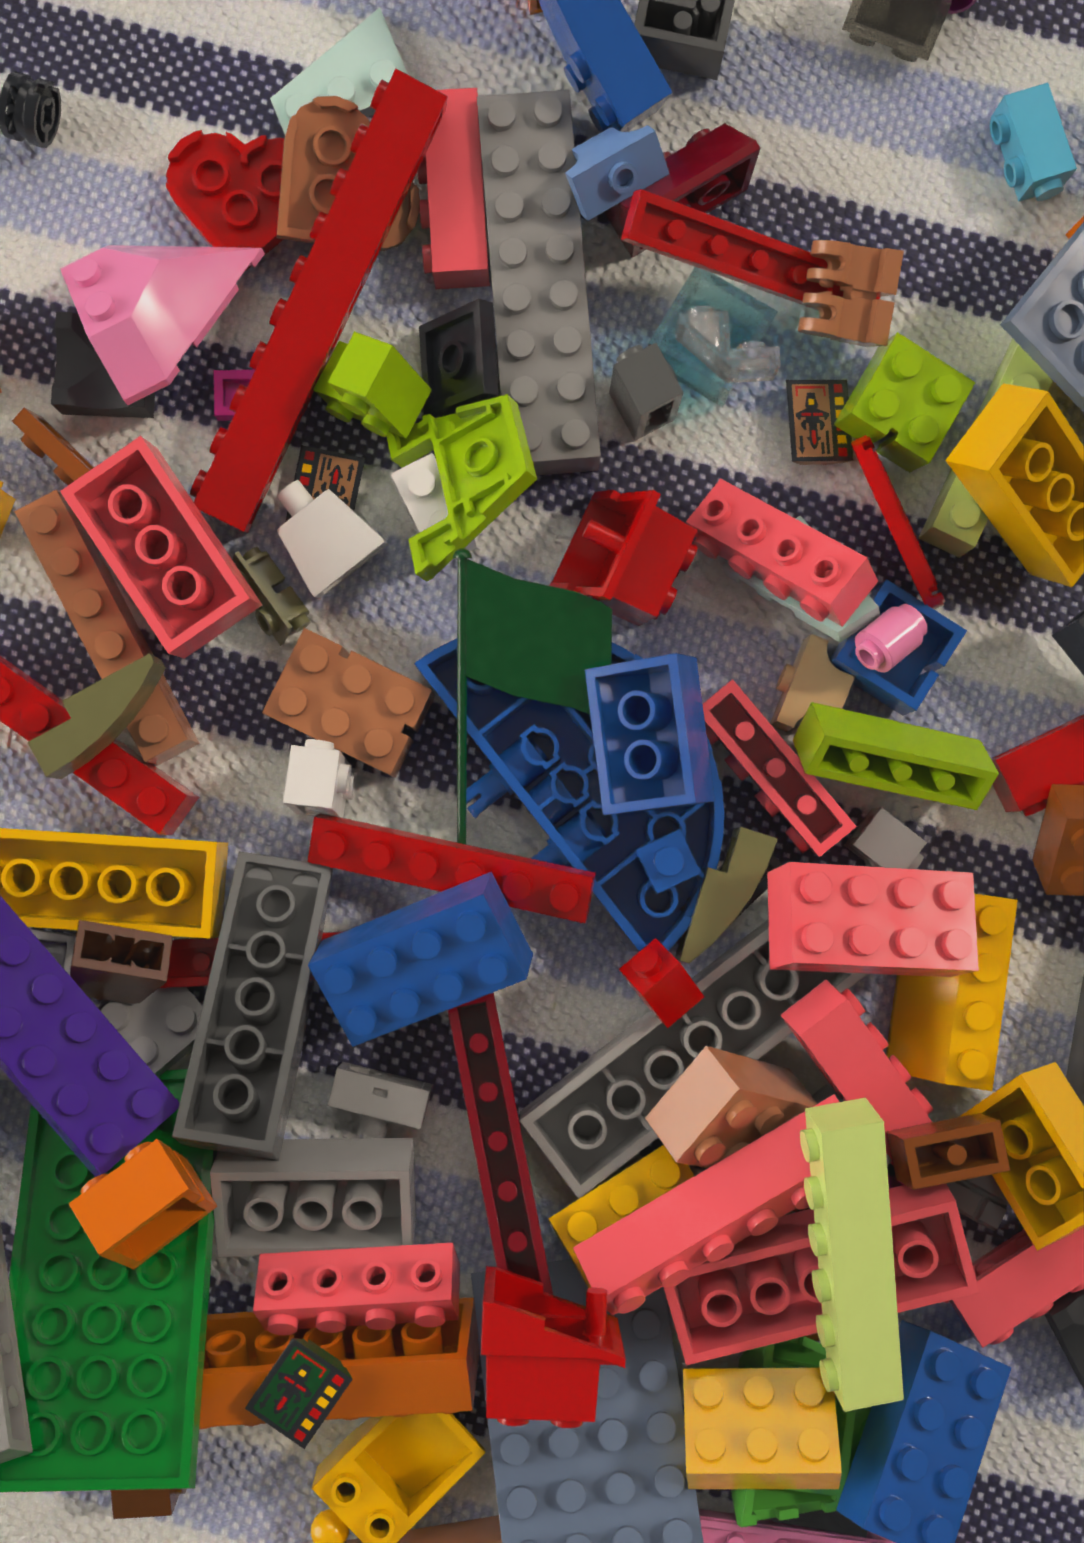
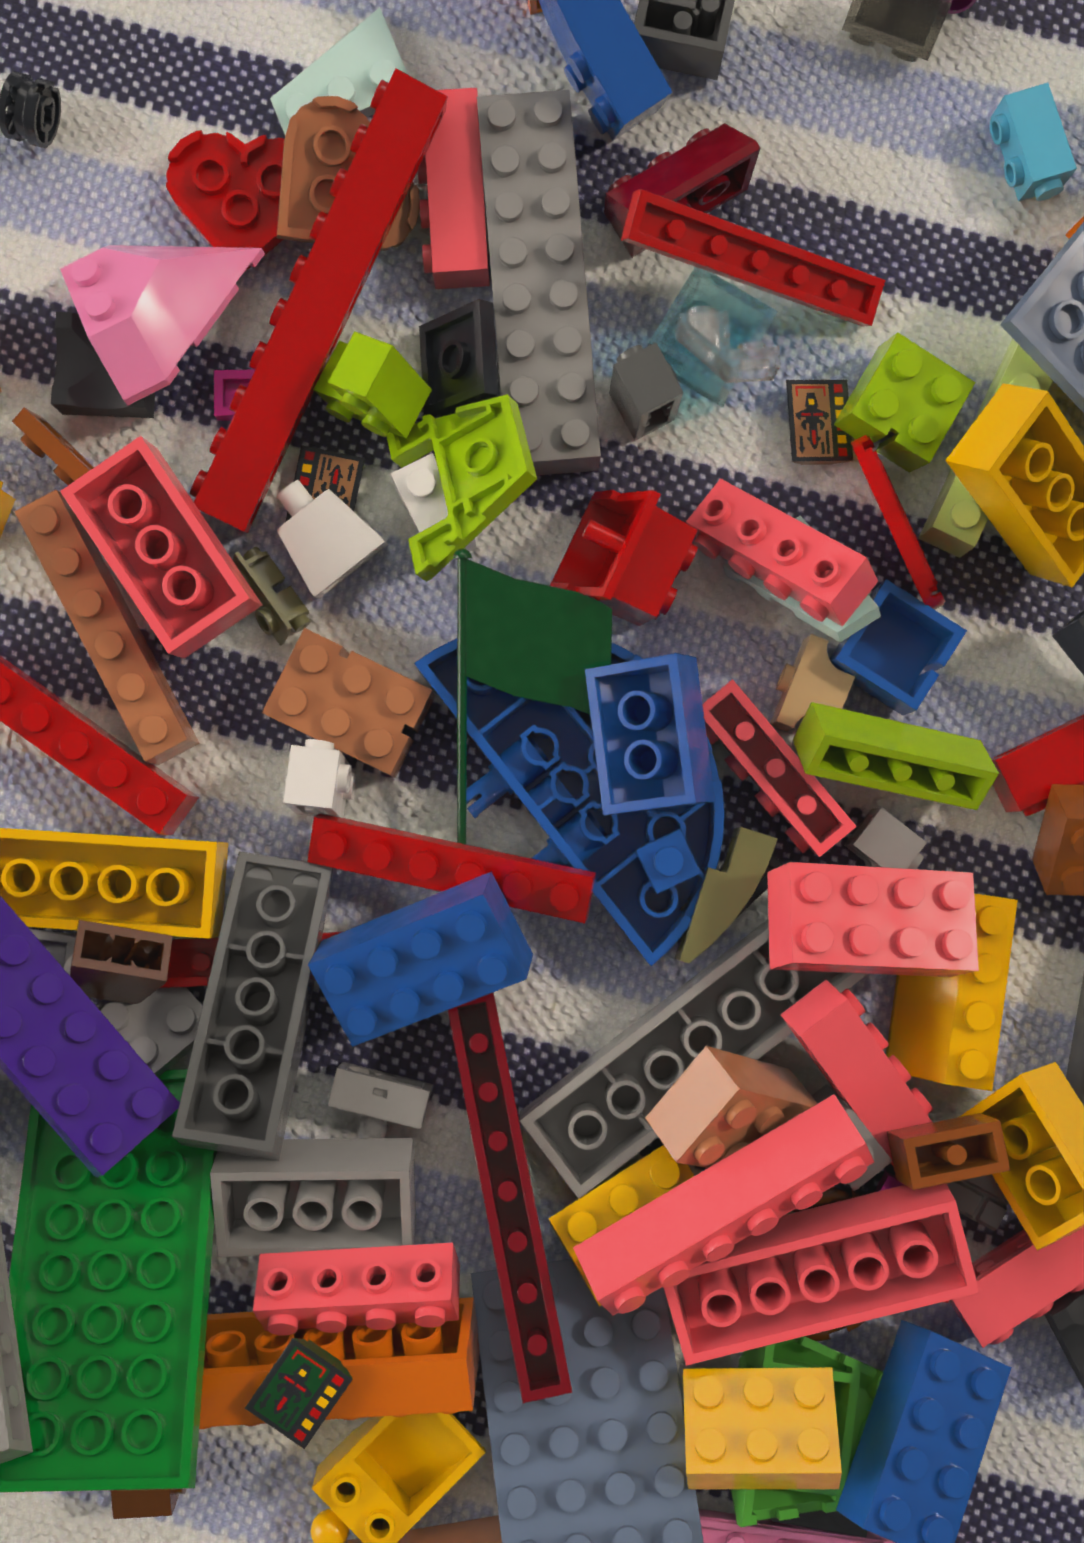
(96, 717): olive slope -> none
(142, 1204): orange piece -> none
(544, 1351): red piece -> none
(614, 167): medium blue brick -> none
(661, 982): red brick -> none
(853, 1253): yellowish green brick -> none
(862, 276): nougat legs -> none
(890, 638): bright pink brick -> none

